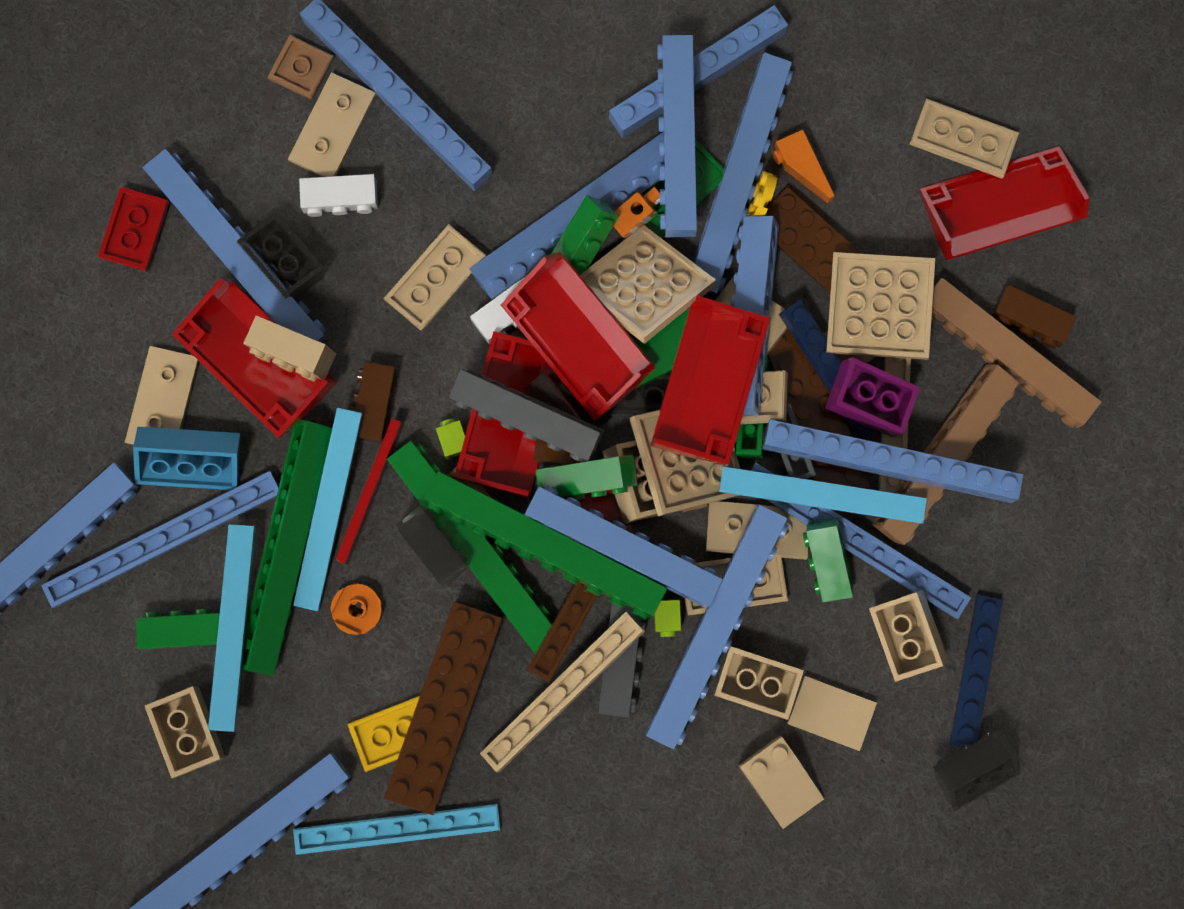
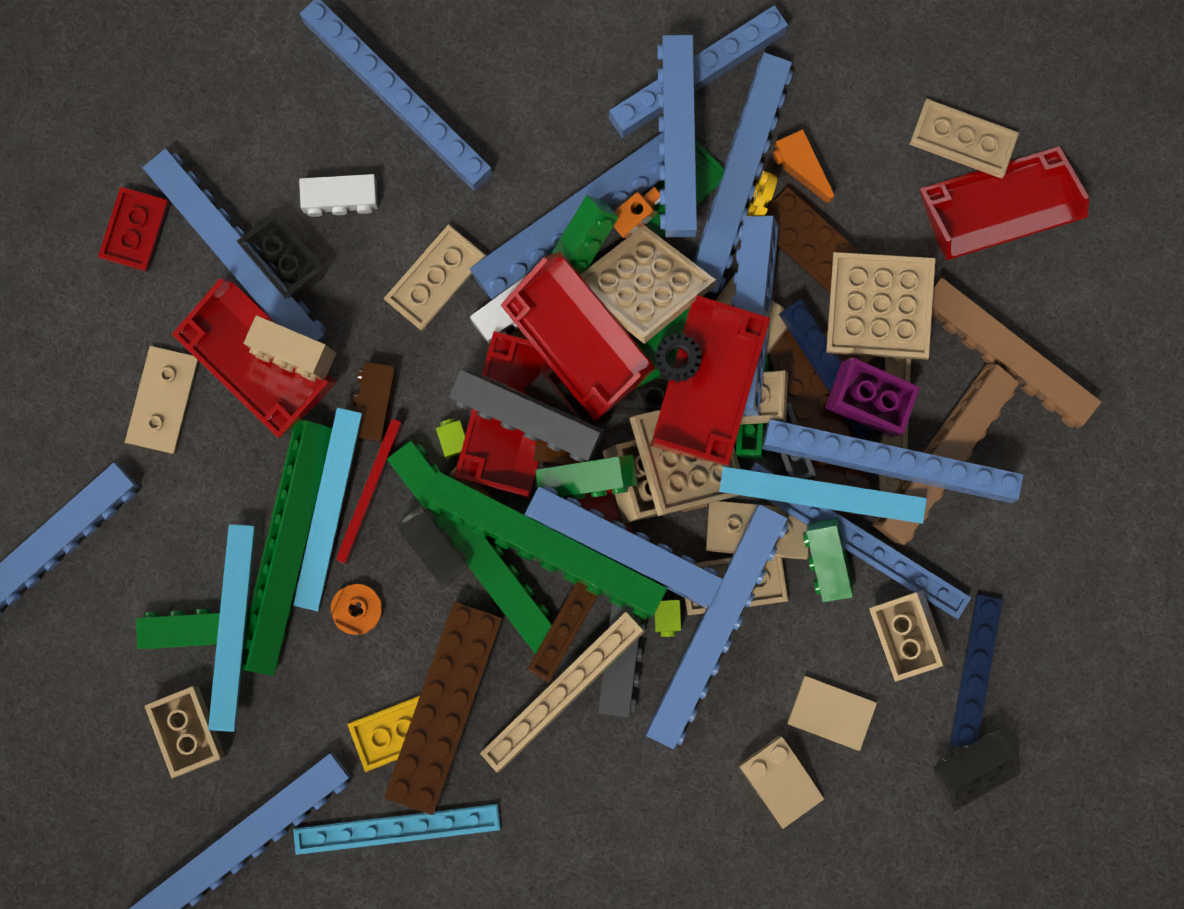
(161, 540): medium blue plate -> none
(186, 458): dark azure slope -> none
(301, 67): medium nougat tile -> none
(332, 126): tan plate -> none
(678, 342): none -> black tyre
(758, 682): tan brick -> none
(1033, 317): reddish brown brick -> none

